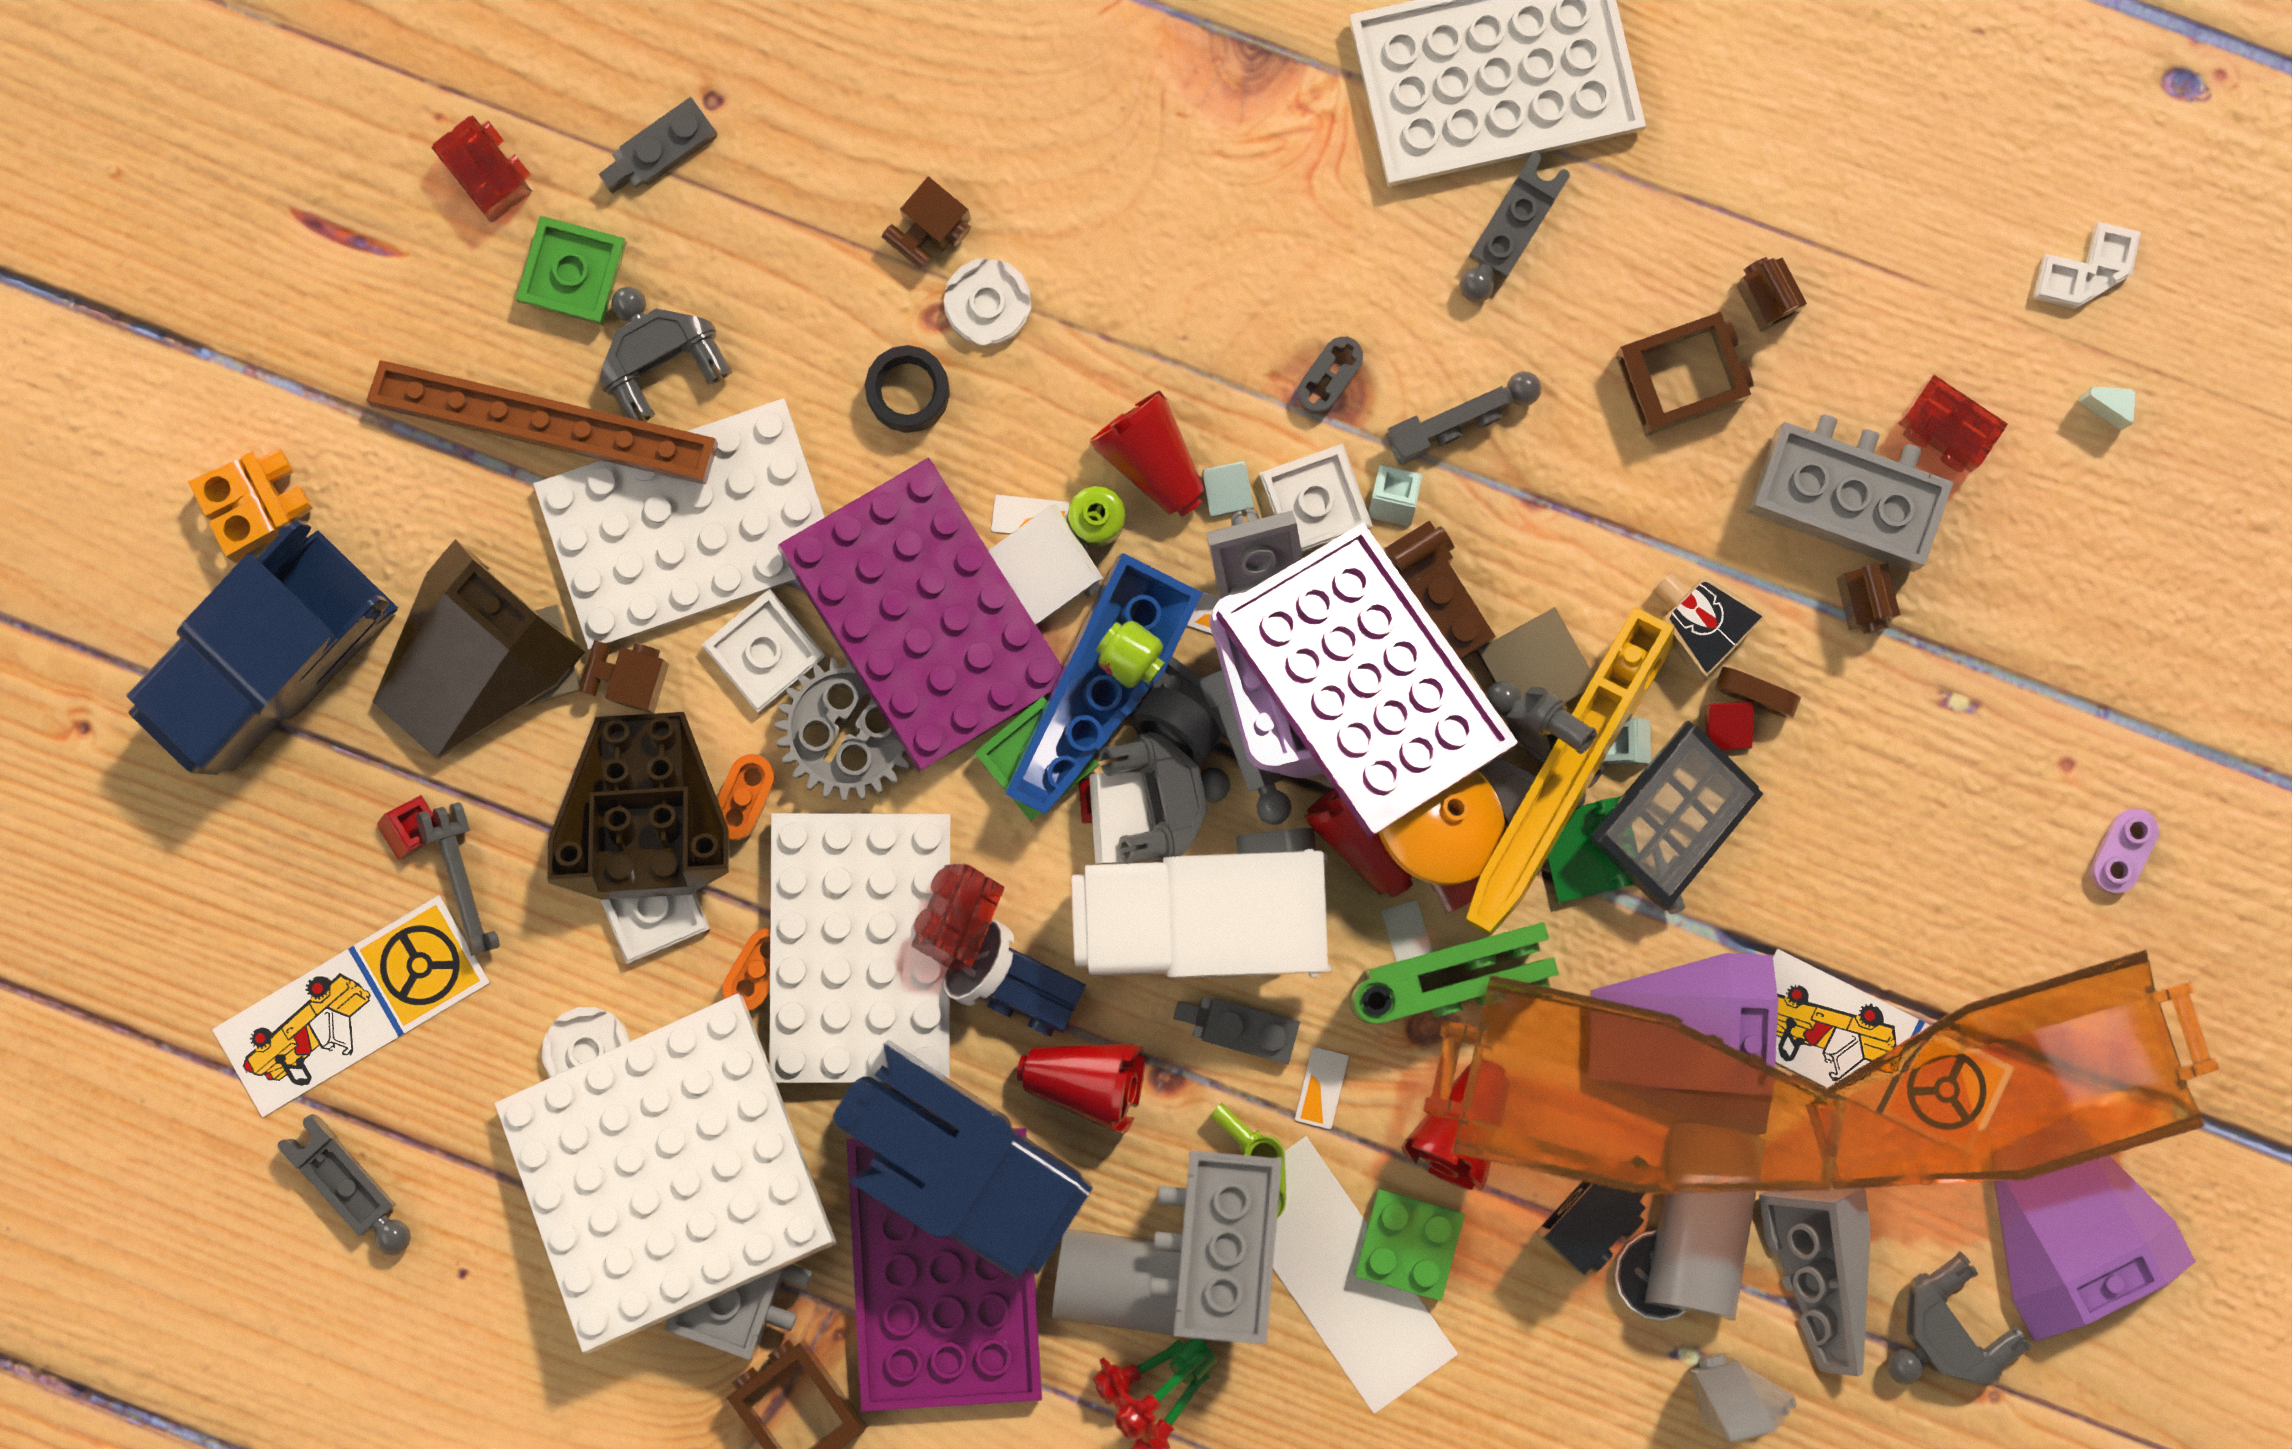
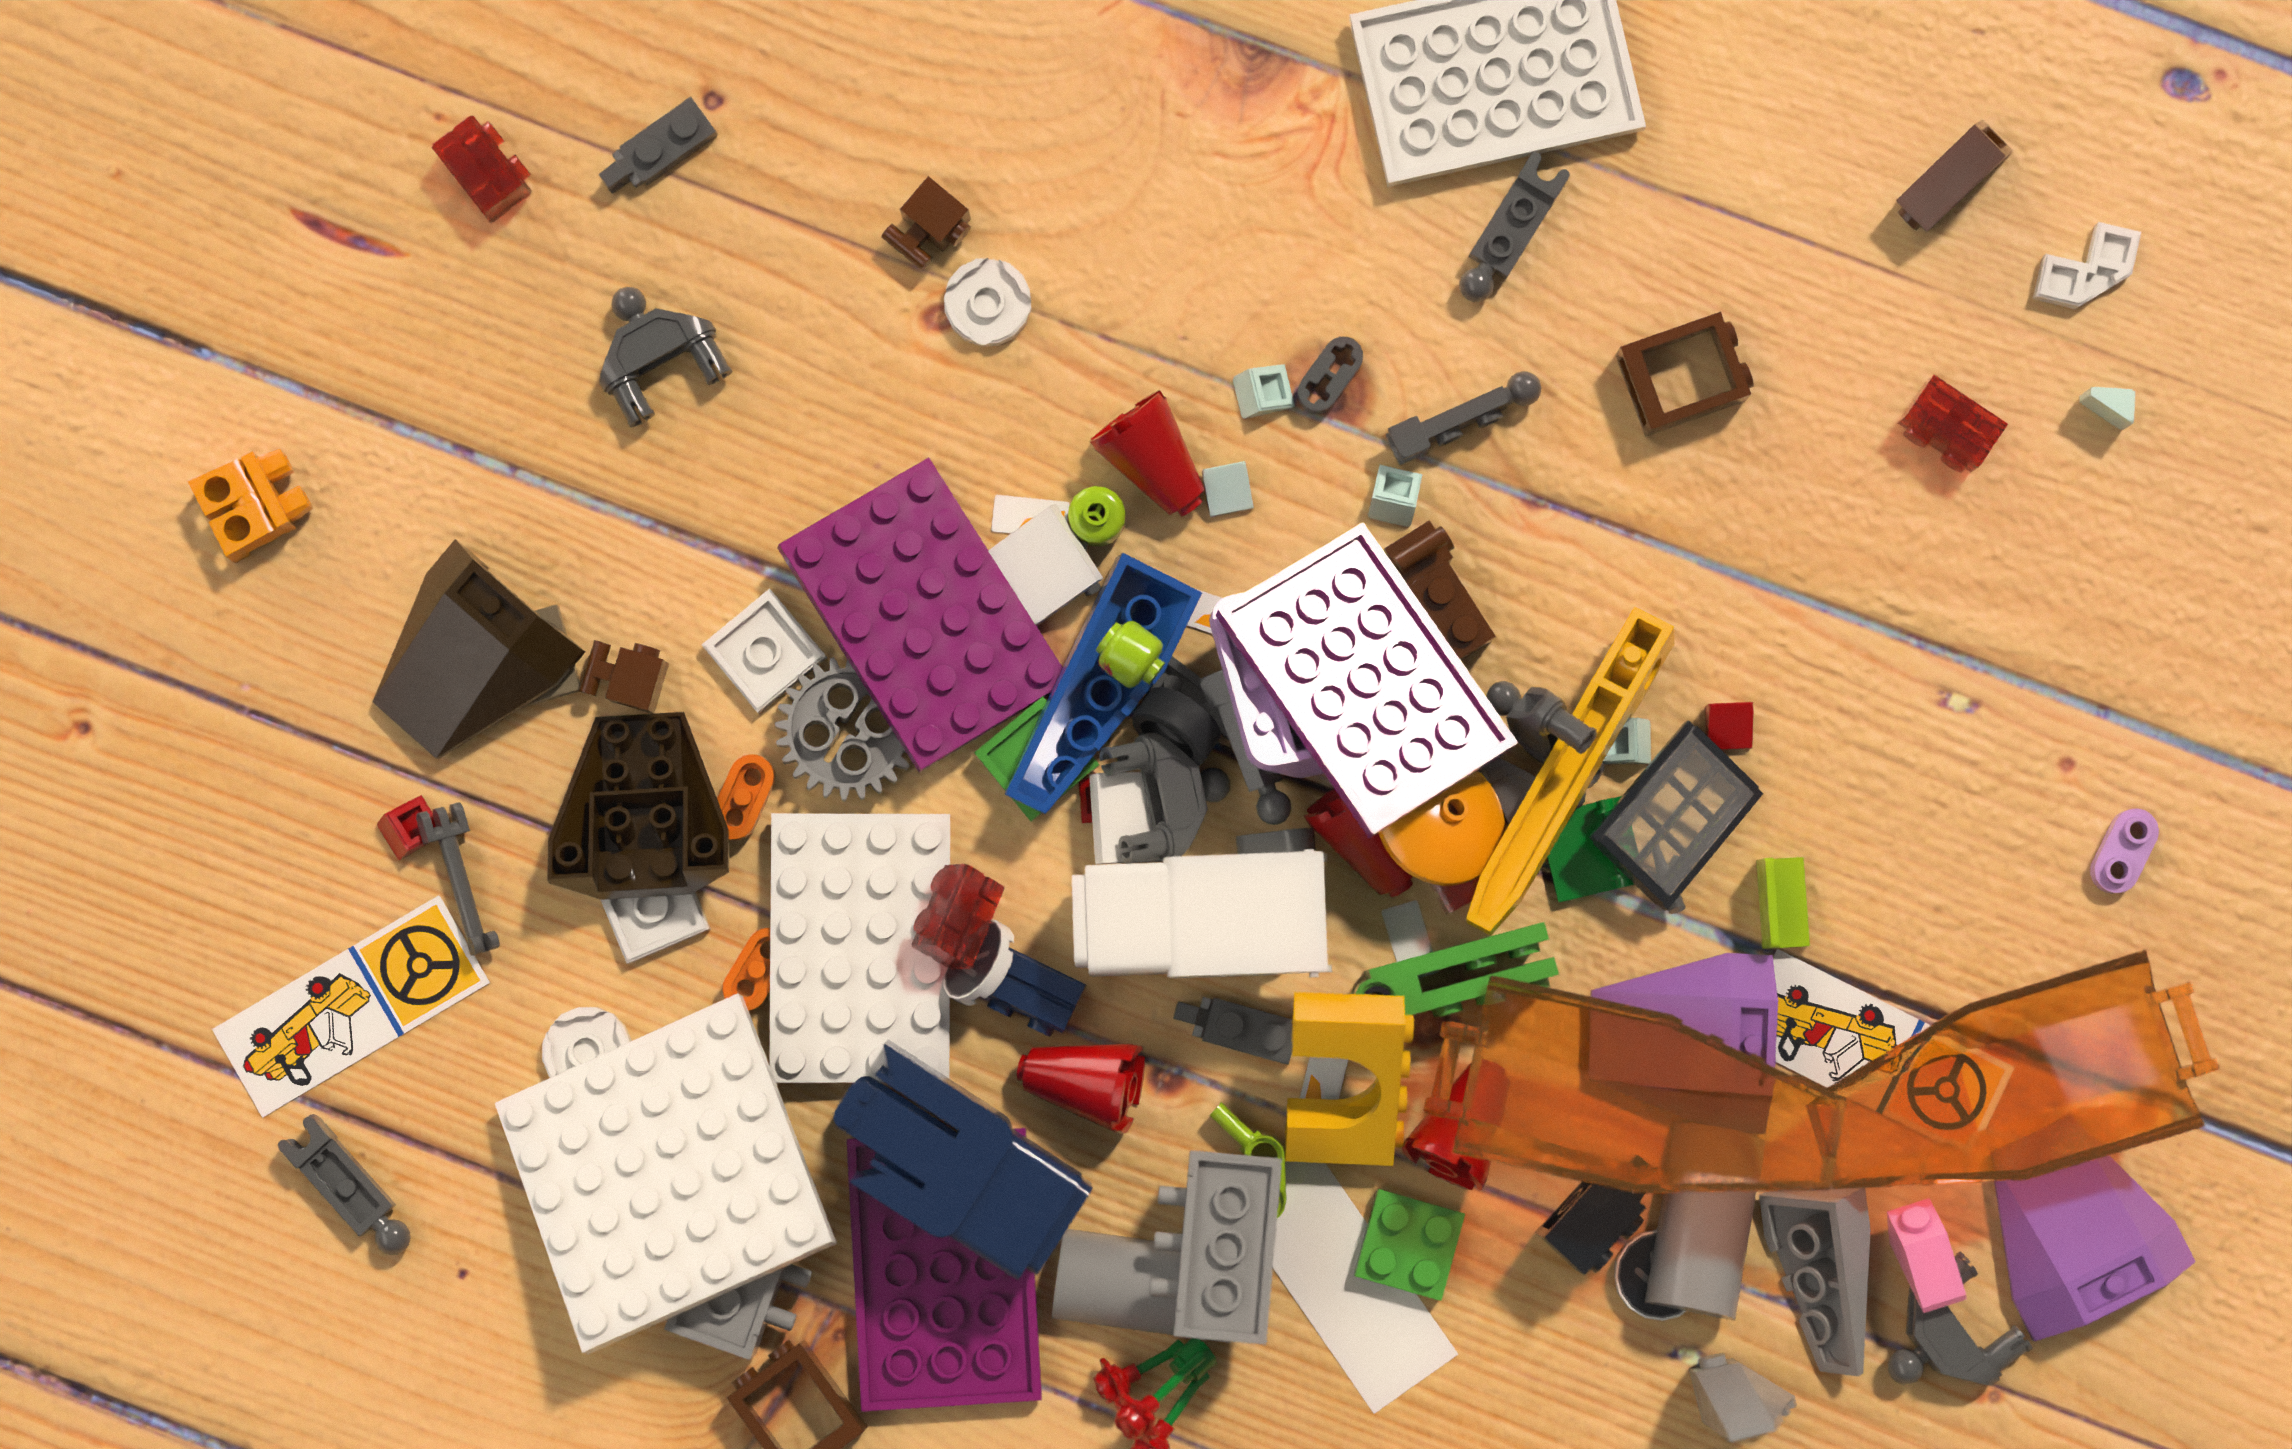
(258, 650): dark blue piece -> none
(542, 422): dark orange plate -> none
(571, 270): bright green plate -> none
(666, 548): white plate -> none
(904, 355): black tyre -> none
(1253, 550): light grey tile -> none
(1263, 391): none -> light aqua slope
(1320, 493): white tile -> none
(1366, 1032): none -> yellow arch
(1539, 656): dark tan tile -> none
(1705, 621): torso -> none
(1755, 690): reddish brown beam -> none
(1770, 292): reddish brown brick -> none
(1782, 902): none -> lime panel
(1851, 494): light grey piece -> none
(1868, 598): reddish brown brick -> none
(1925, 1255): none -> bright pink slope
(1953, 176): none -> reddish brown slope

